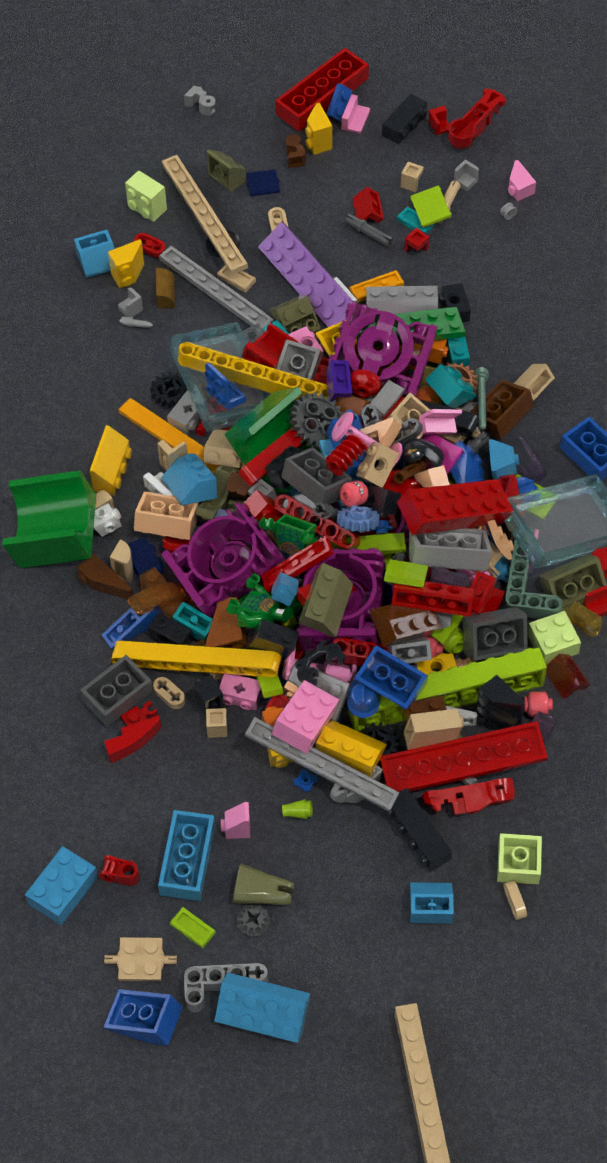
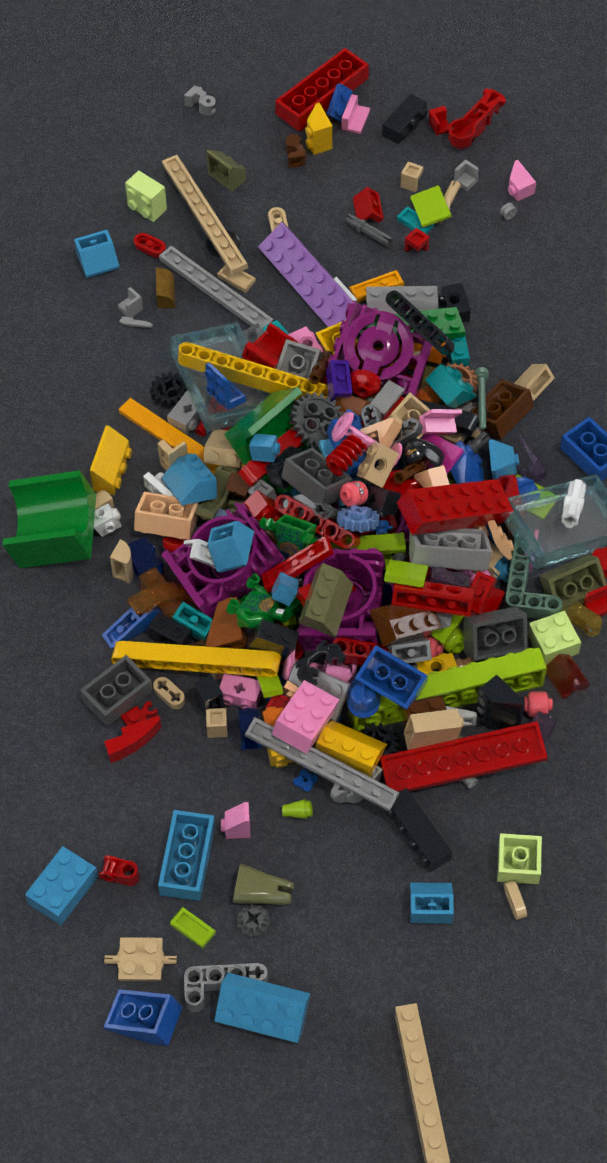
(102, 578): reddish brown slope -> none
(126, 263): yellow slope -> none
(200, 551): none -> white panel
(230, 545): none -> dark azure slope
(245, 718): none -> clear blue piece
(263, 182): clear blue piece -> none
(264, 447): none -> dark azure brick
(296, 314): olive slope -> none
(320, 368): none -> reddish brown pin
(414, 316): none -> black beam
(474, 796): red piece -> none
(573, 503): none -> white piece

